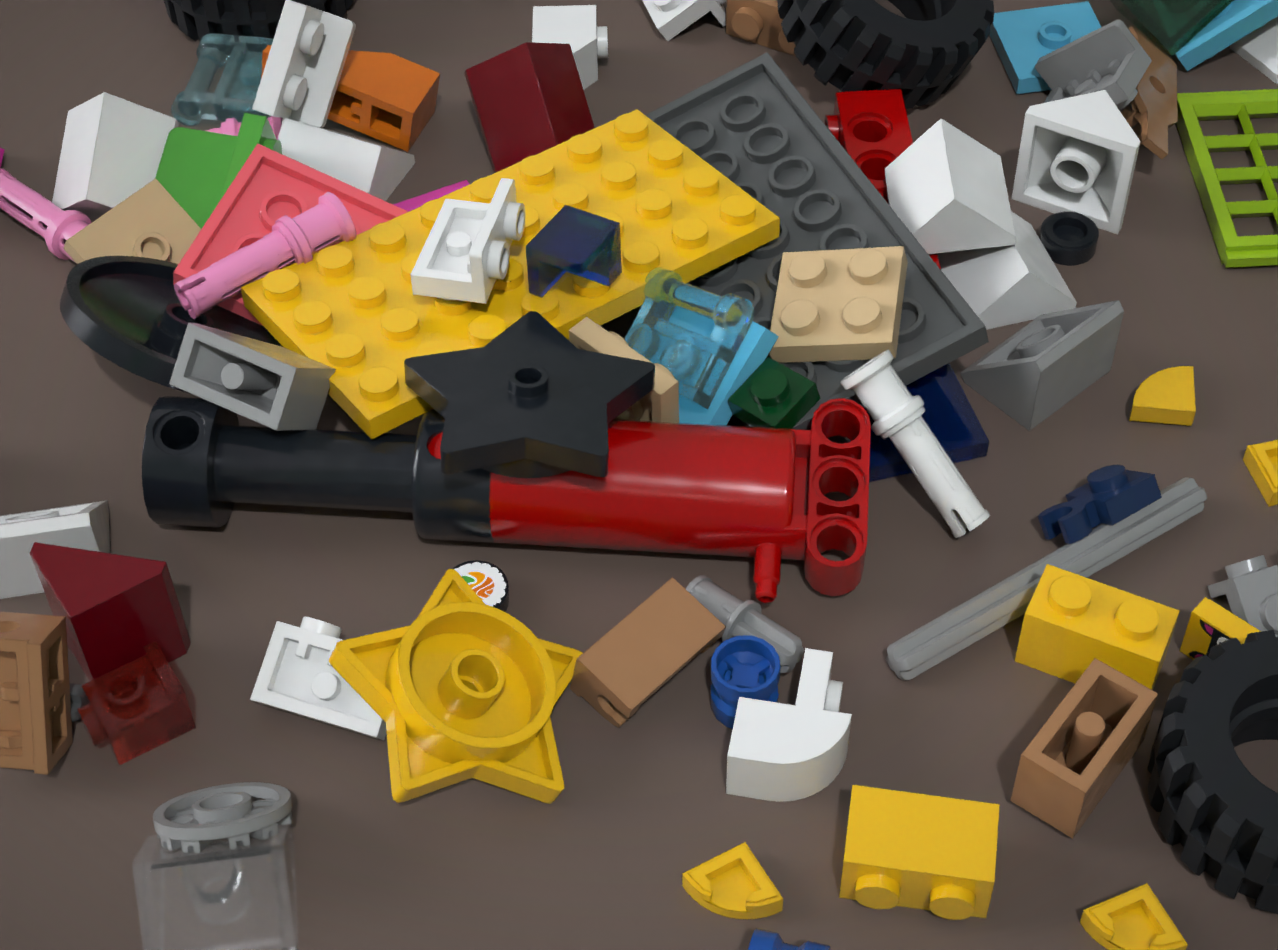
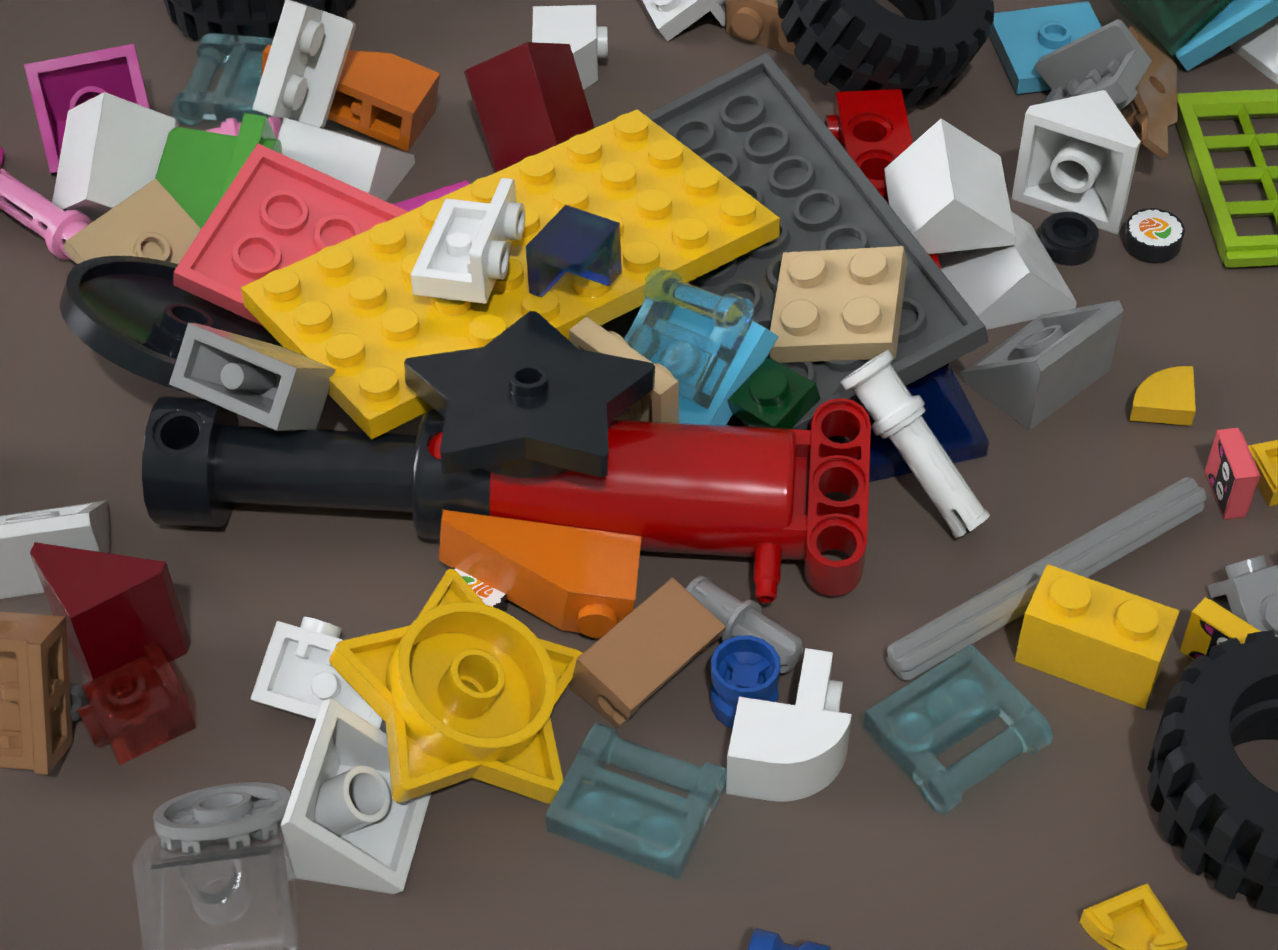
(74, 79): none -> dark pink slope
(288, 243): bright pink pin -> none
(342, 808): none -> white slope
(556, 572): none -> orange slope
(628, 815): none -> clear light blue plate
(733, 886): yellow tile -> none
(920, 852): yellow brick -> none
(945, 709): none -> clear light blue plate
(1083, 747): medium nougat brick -> none
(1105, 499): dark blue plate -> none
(1153, 235): none -> tile
(1232, 473): none -> coral tile

